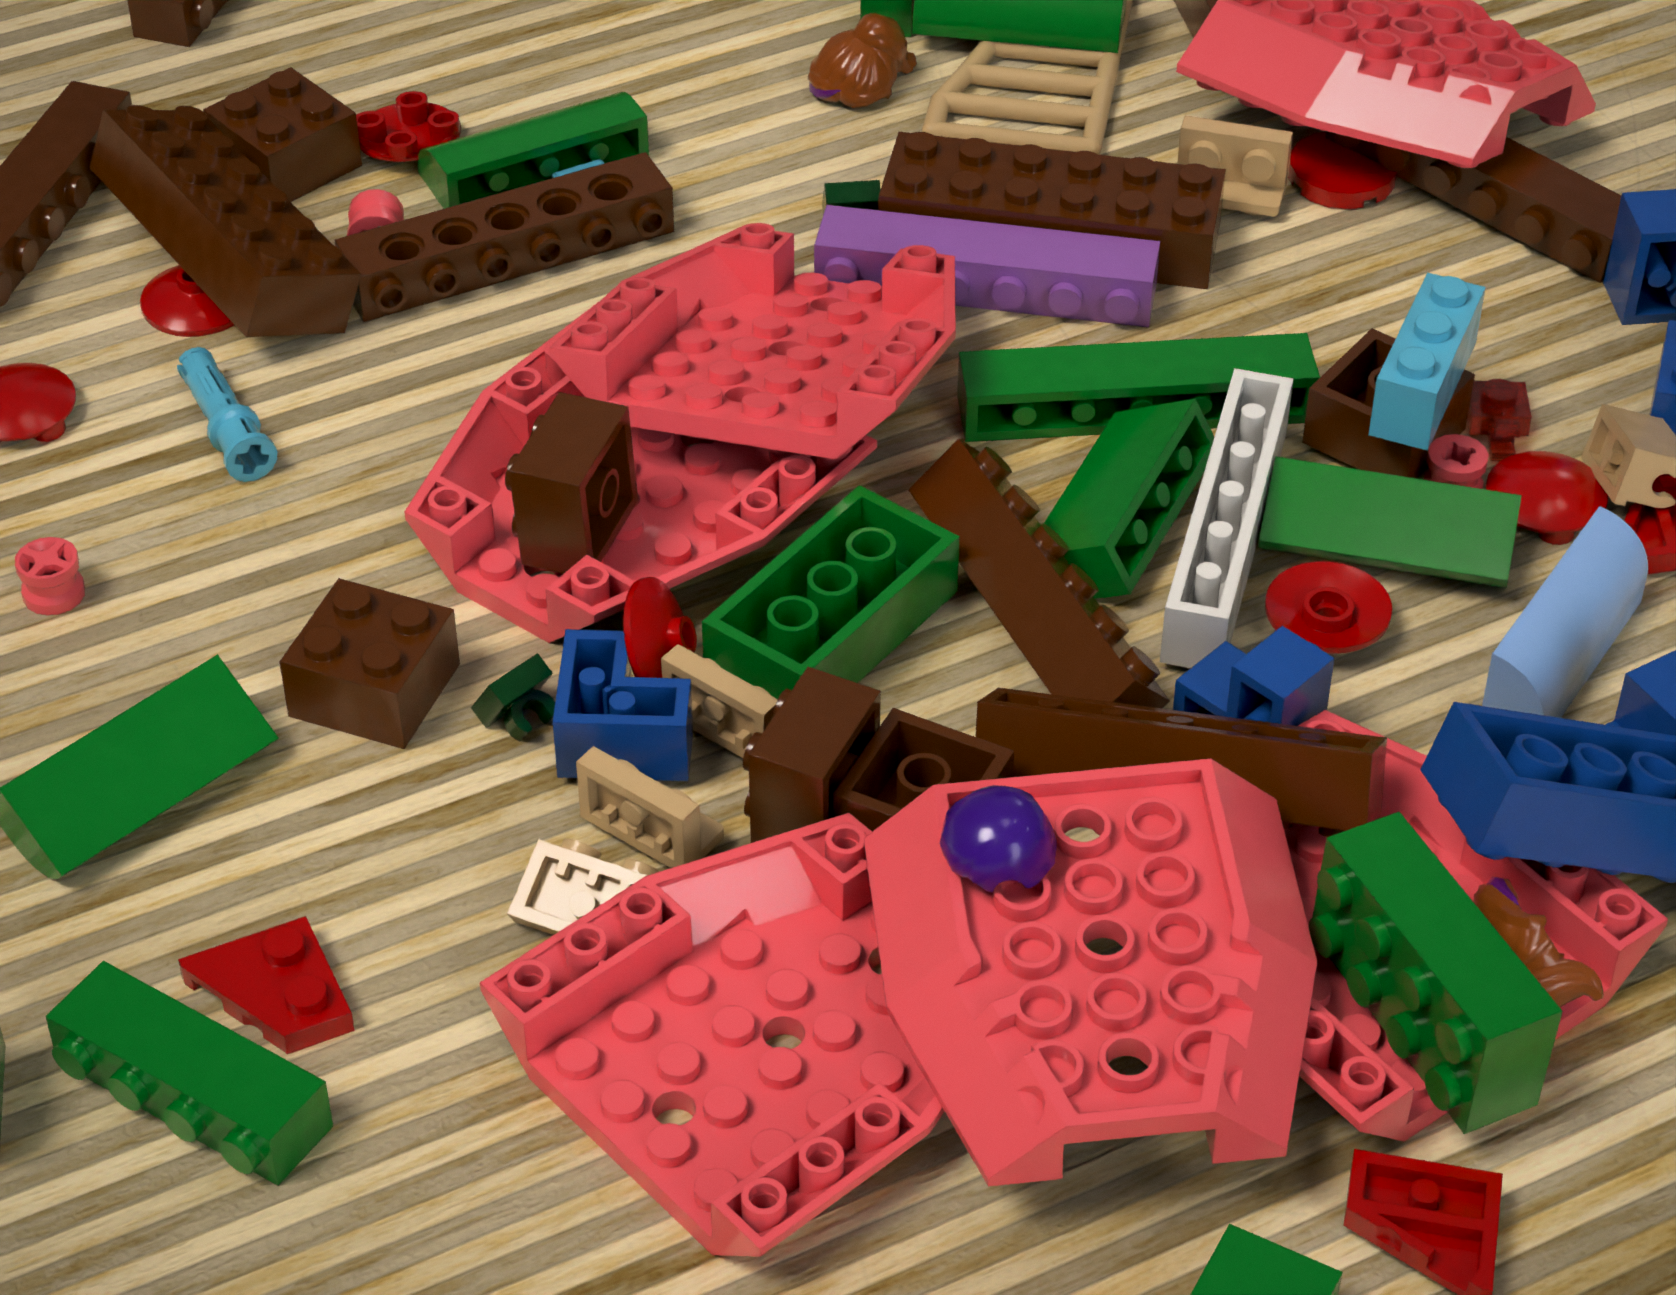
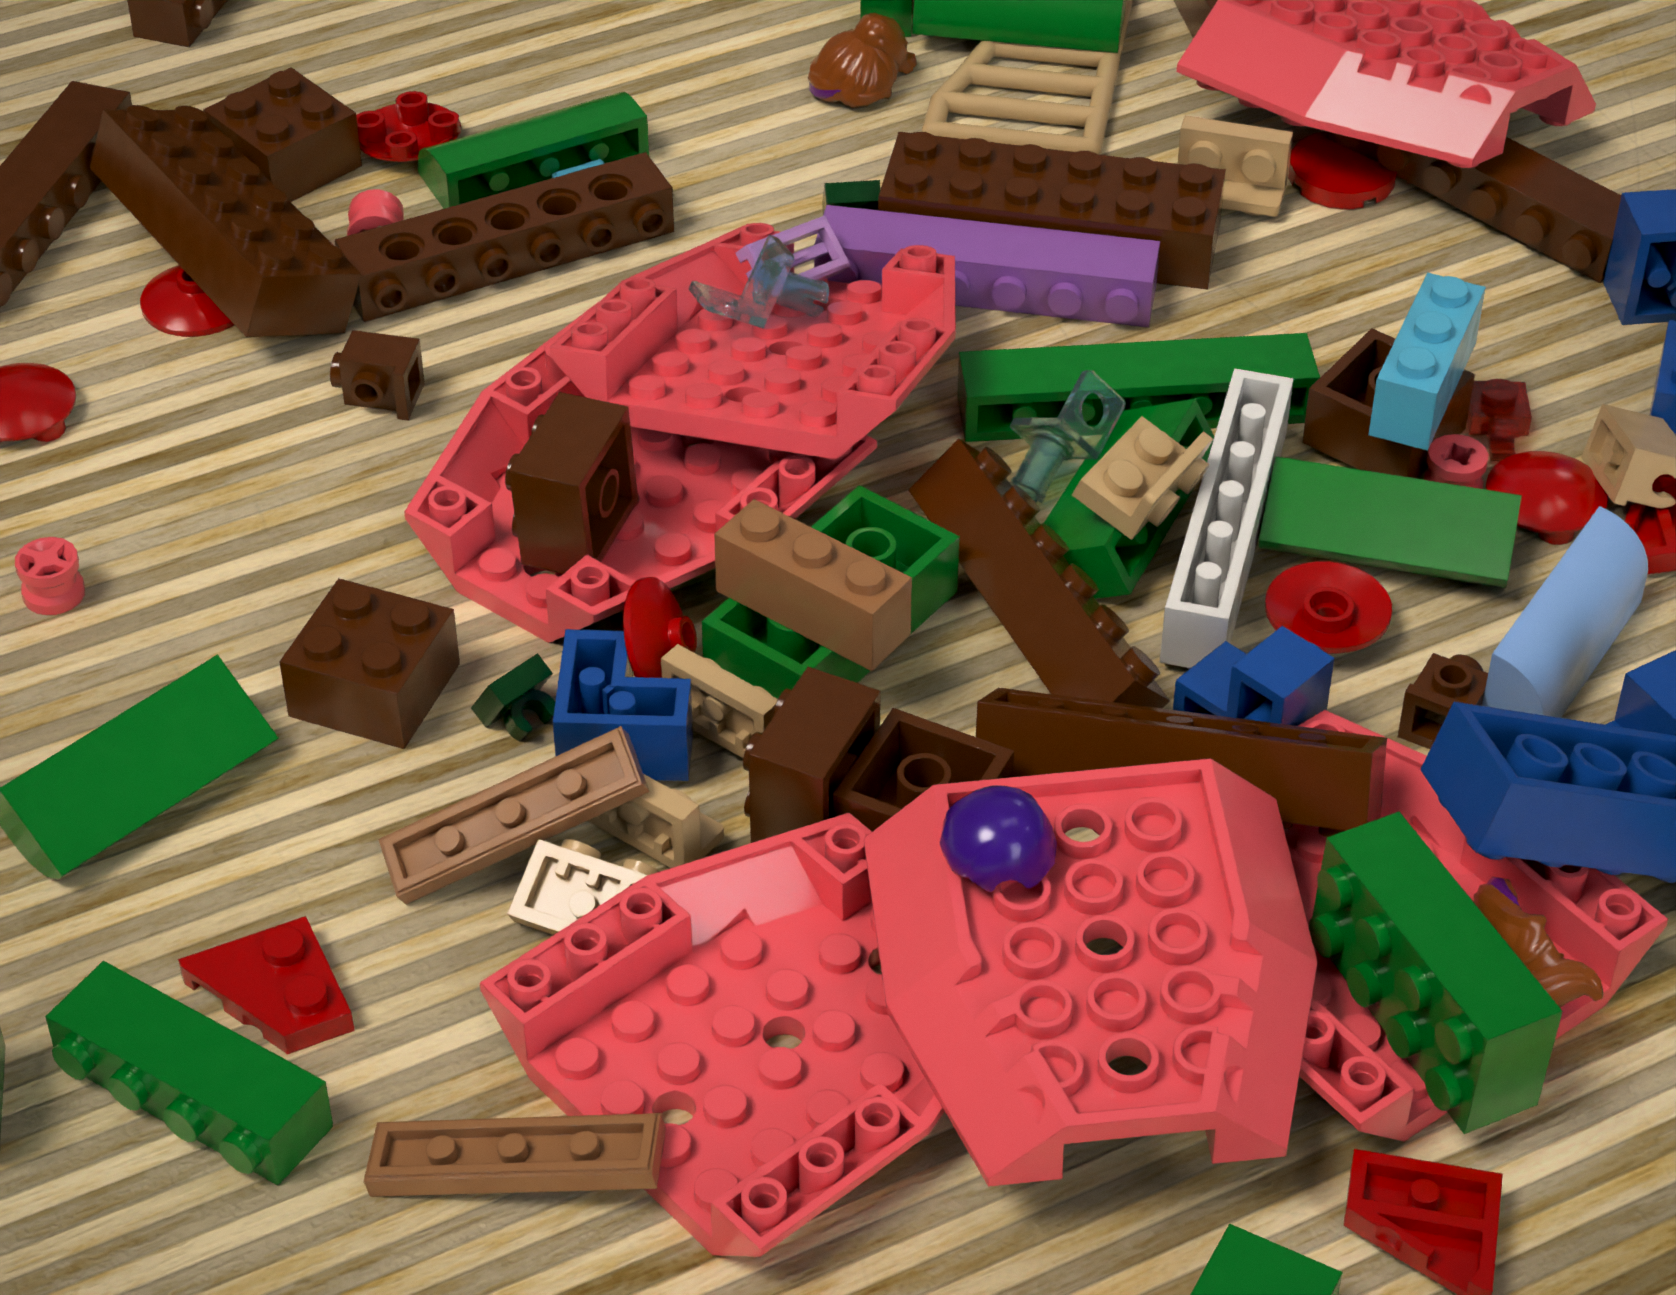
(231, 426): medium azure pin -> none
(379, 372): none -> reddish brown brick
(513, 815): none -> medium nougat tile
(516, 1155): none -> medium nougat tile
(767, 285): none -> clear light blue bracket
(813, 584): none -> medium nougat brick
(829, 245): none -> lavender tile
(1065, 436): none -> clear light blue bracket
(1140, 477): none -> tan bracket
(1435, 690): none -> reddish brown brick

